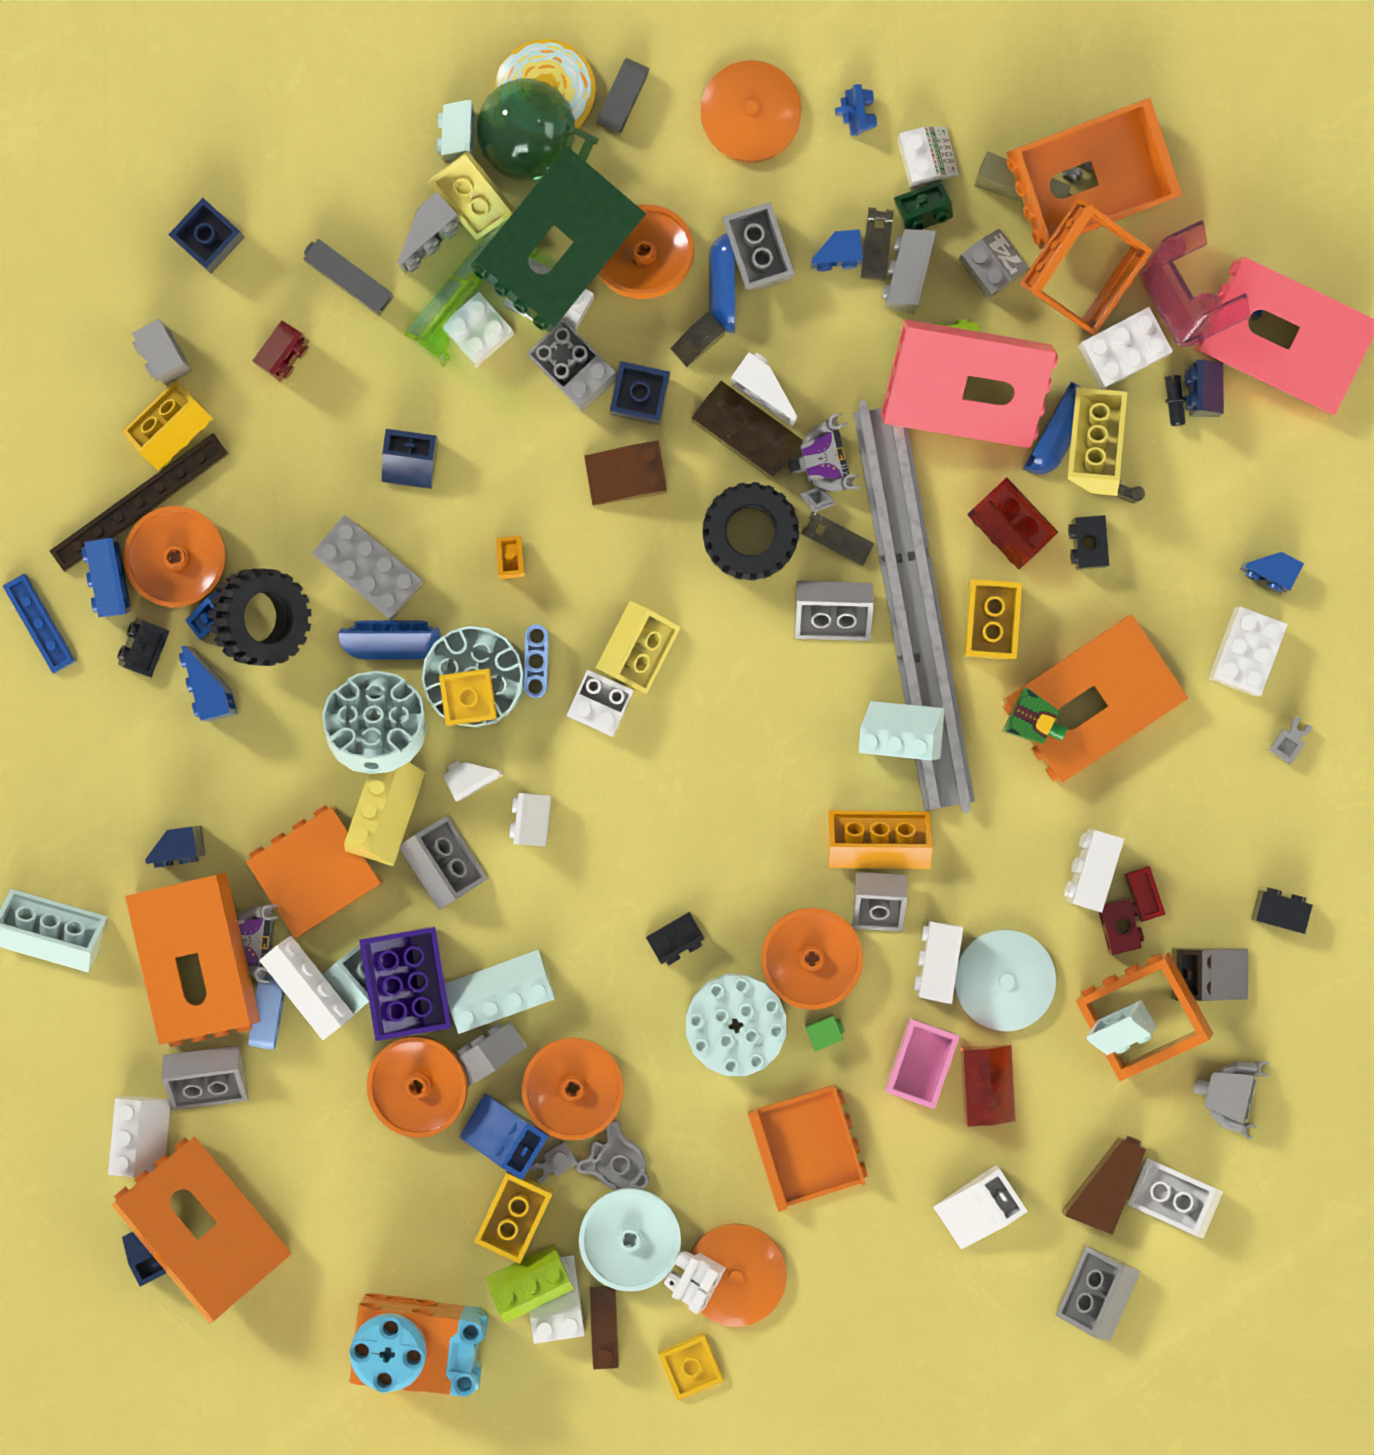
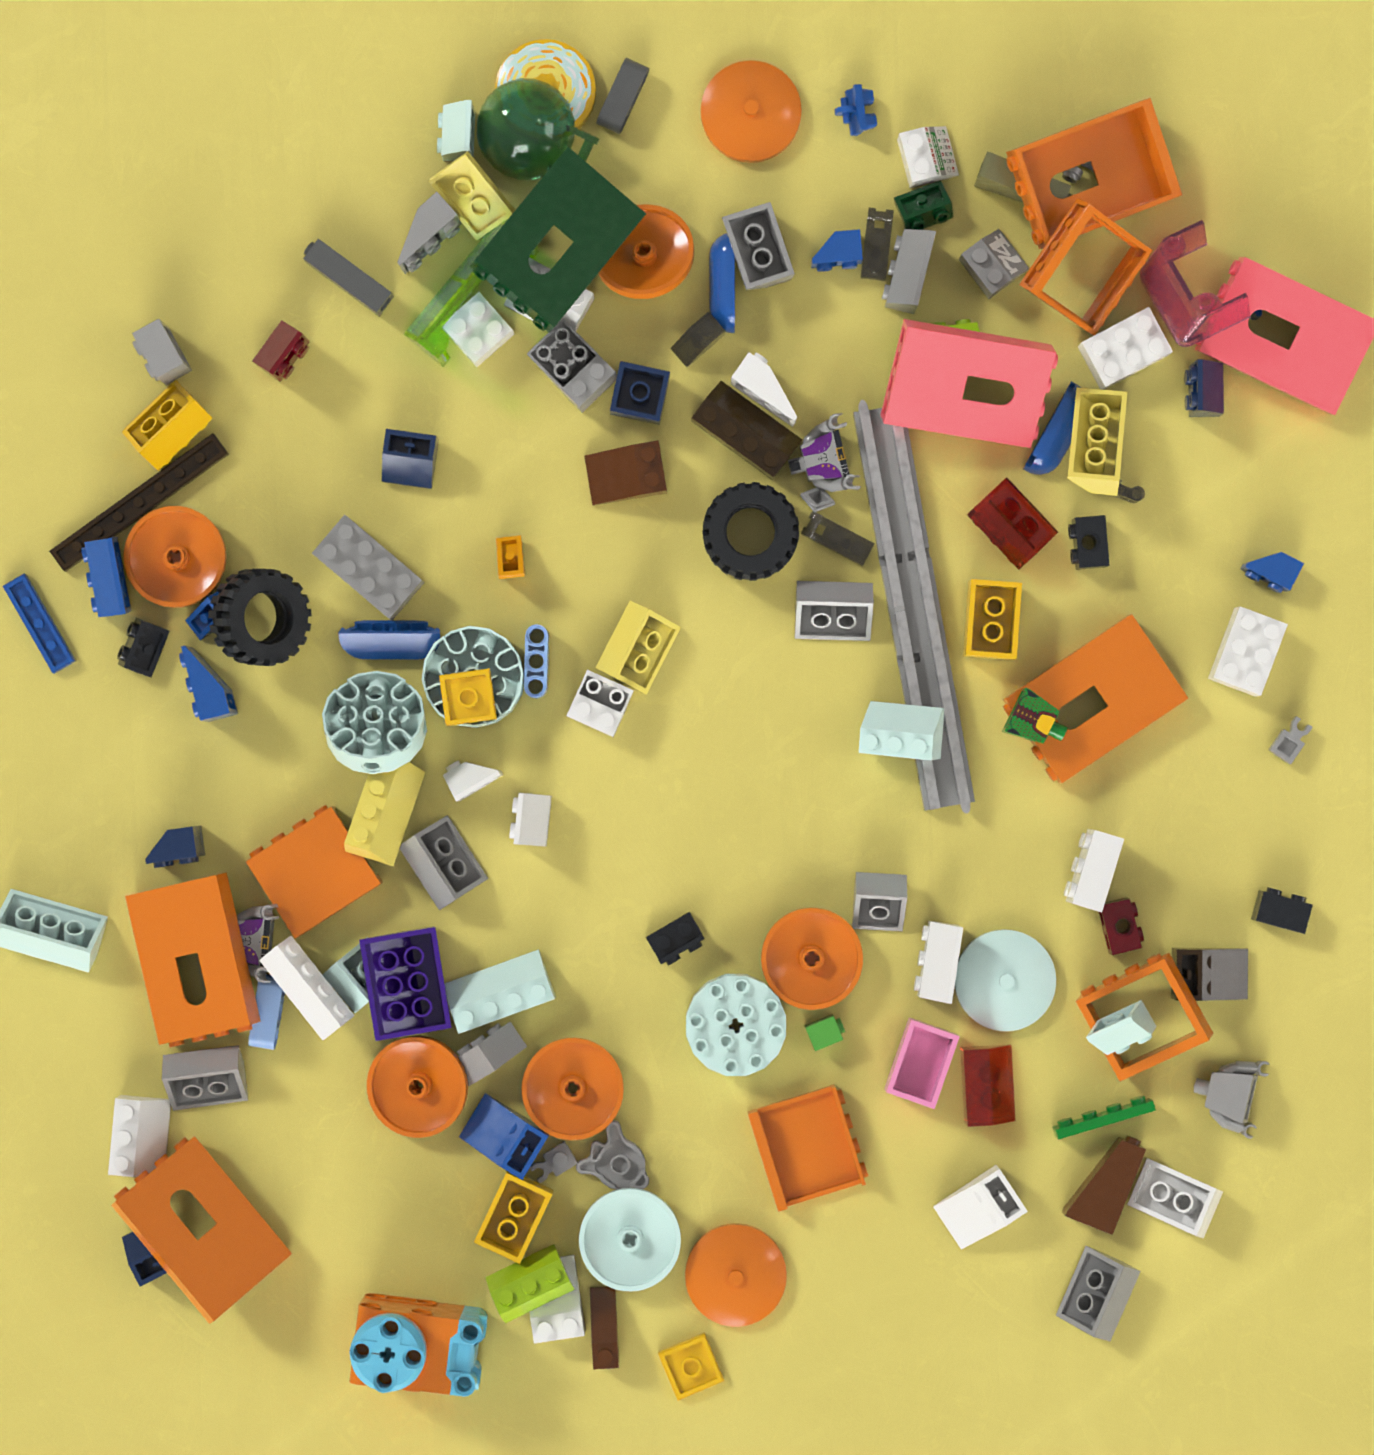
(206, 235): dark blue brick -> none
(697, 1281): white hips -> none
(879, 839): light orange slope -> none
(1092, 1120): none -> green plate
(1145, 893): red tile -> none
(1175, 401): black axle -> none

